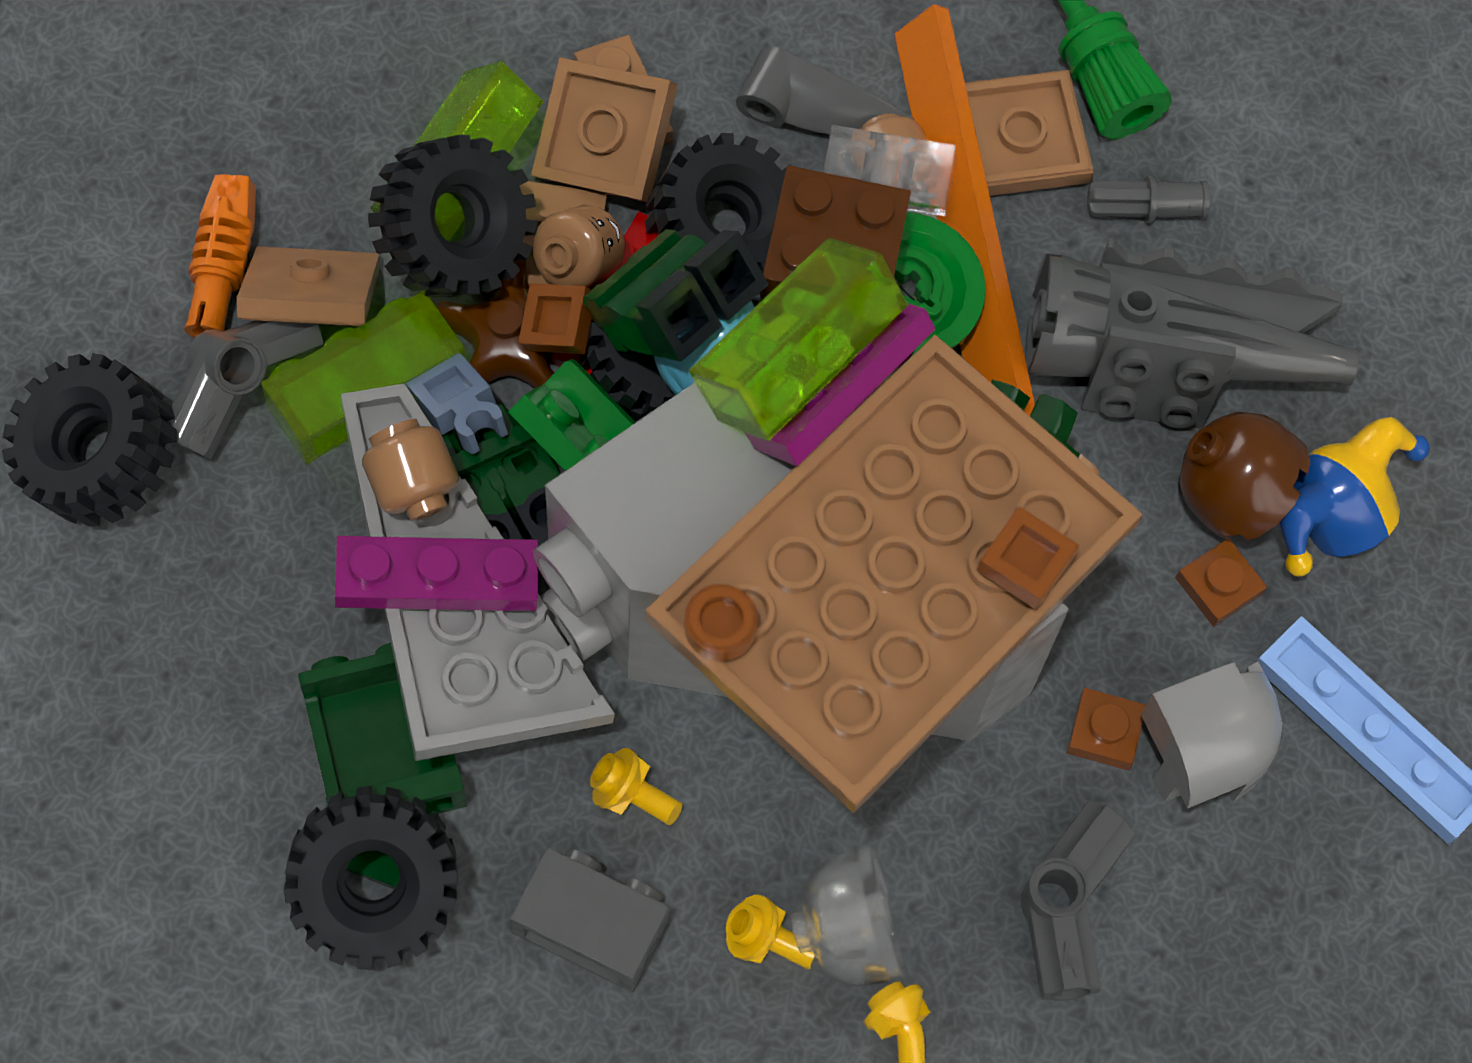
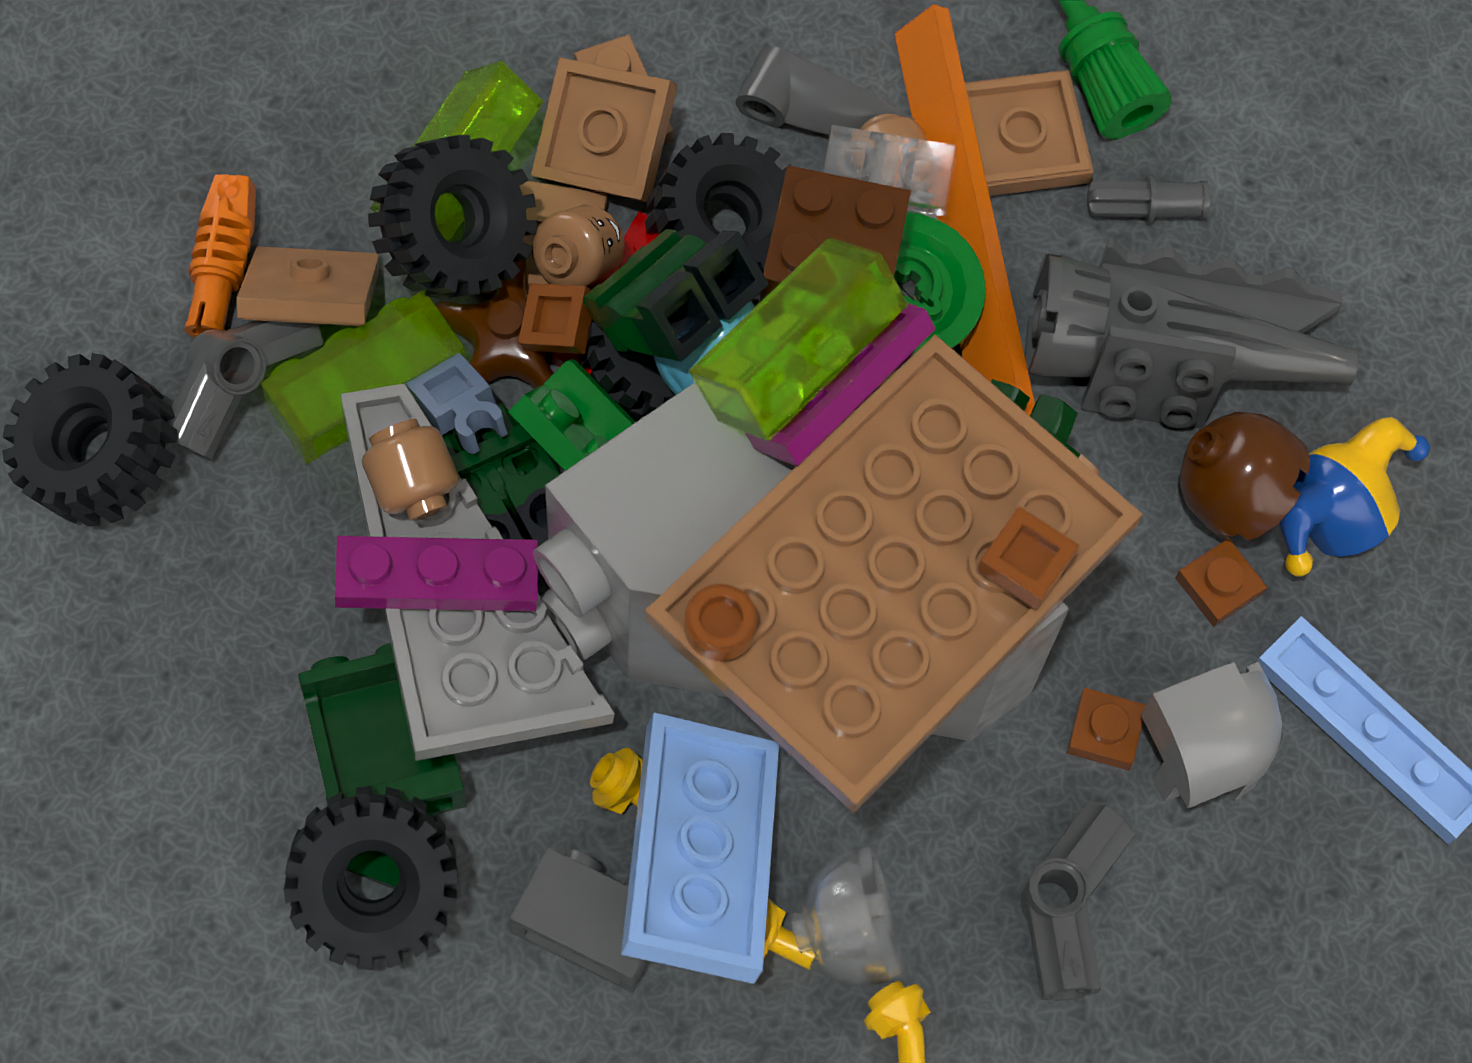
(702, 849): none -> light blue plate

